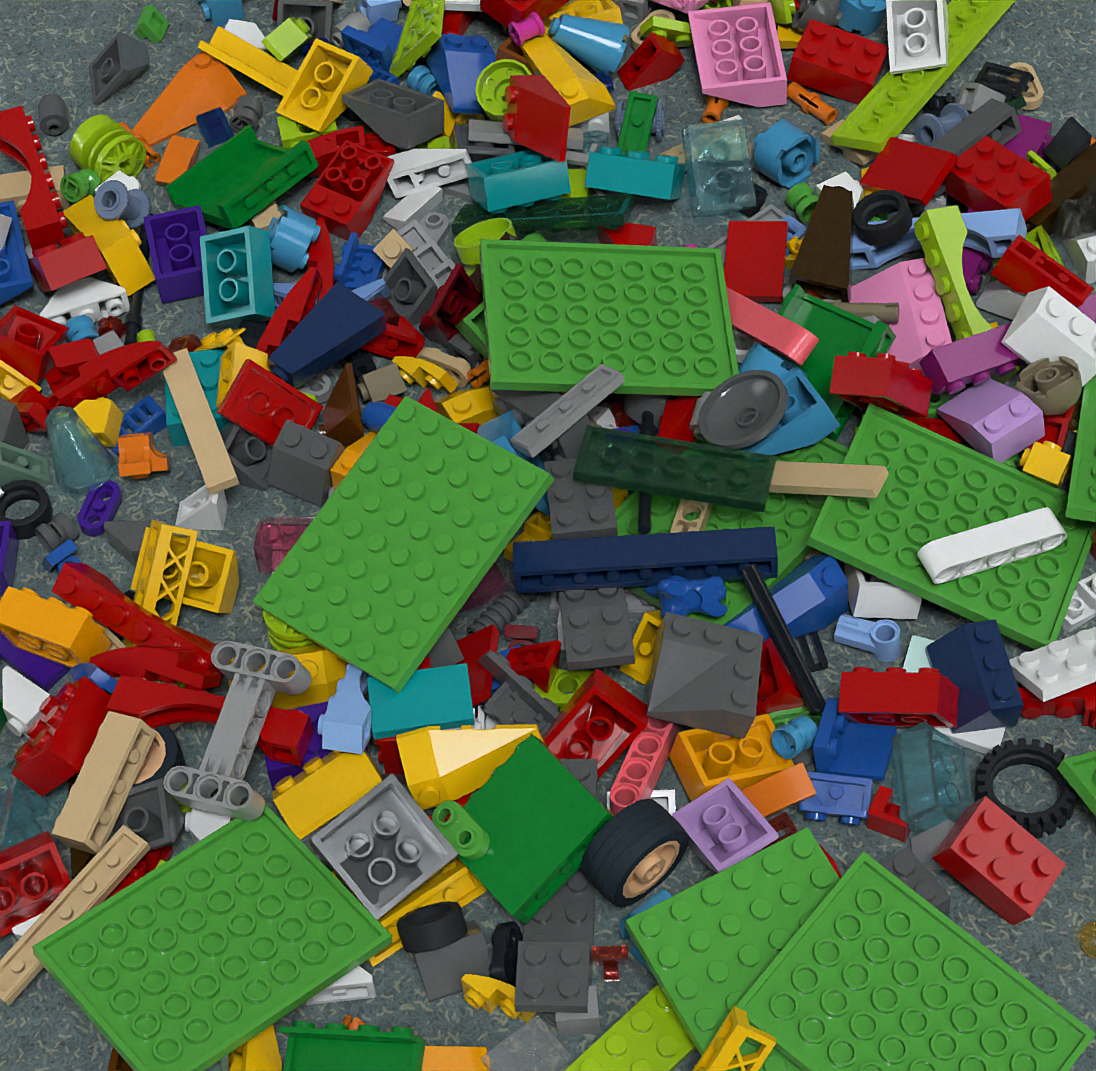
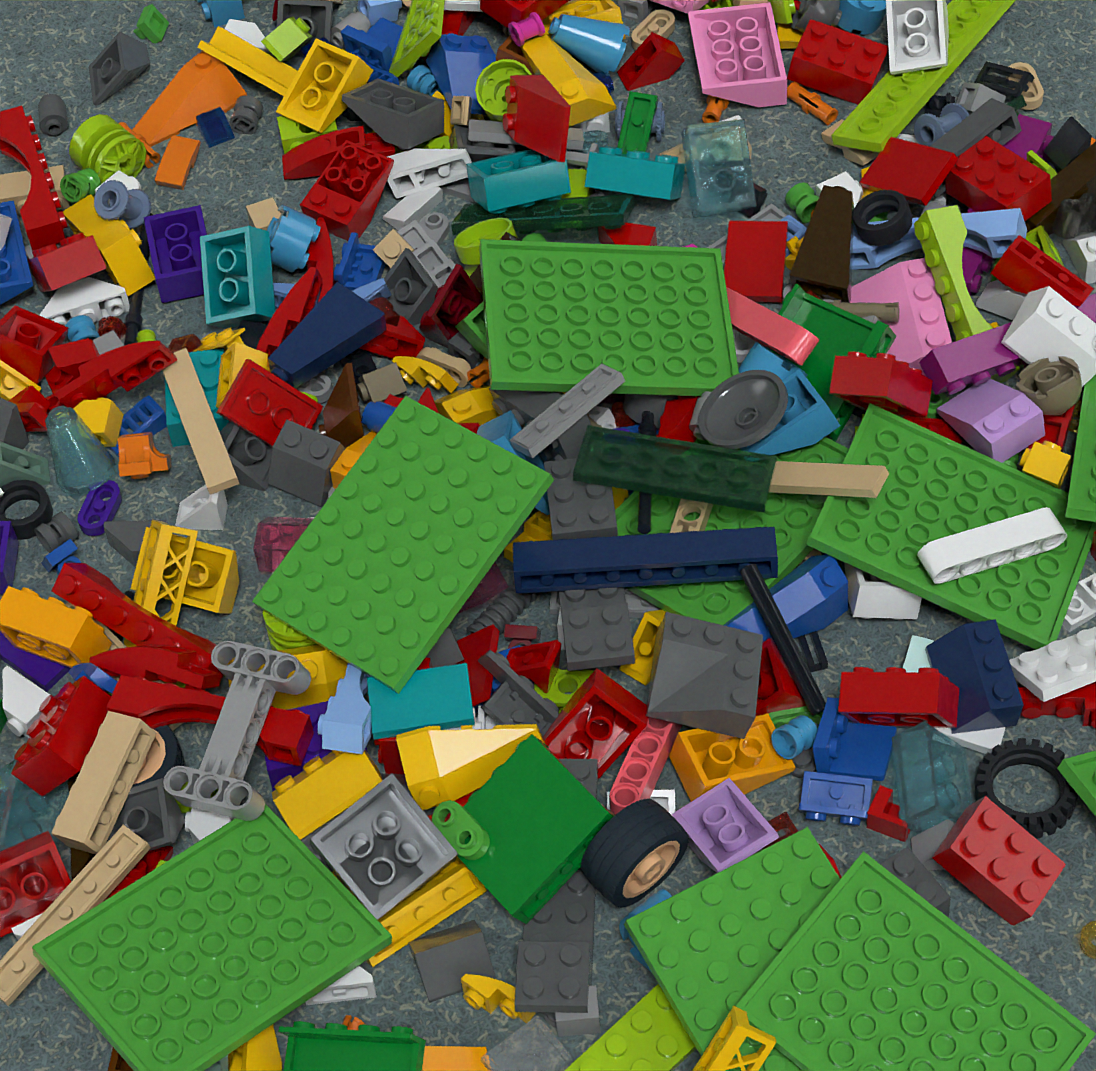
(241, 178): green panel -> none
(431, 927): black tyre -> none
(461, 110): none -> tan slope
(505, 952): black plate -> none
(610, 958): clear red tile -> none
(668, 28): lime plate -> none
(690, 596): blue animal -> none
(780, 790): orange slope -> none
(785, 153): dark azure brick -> none
(877, 637): light blue piece -> none

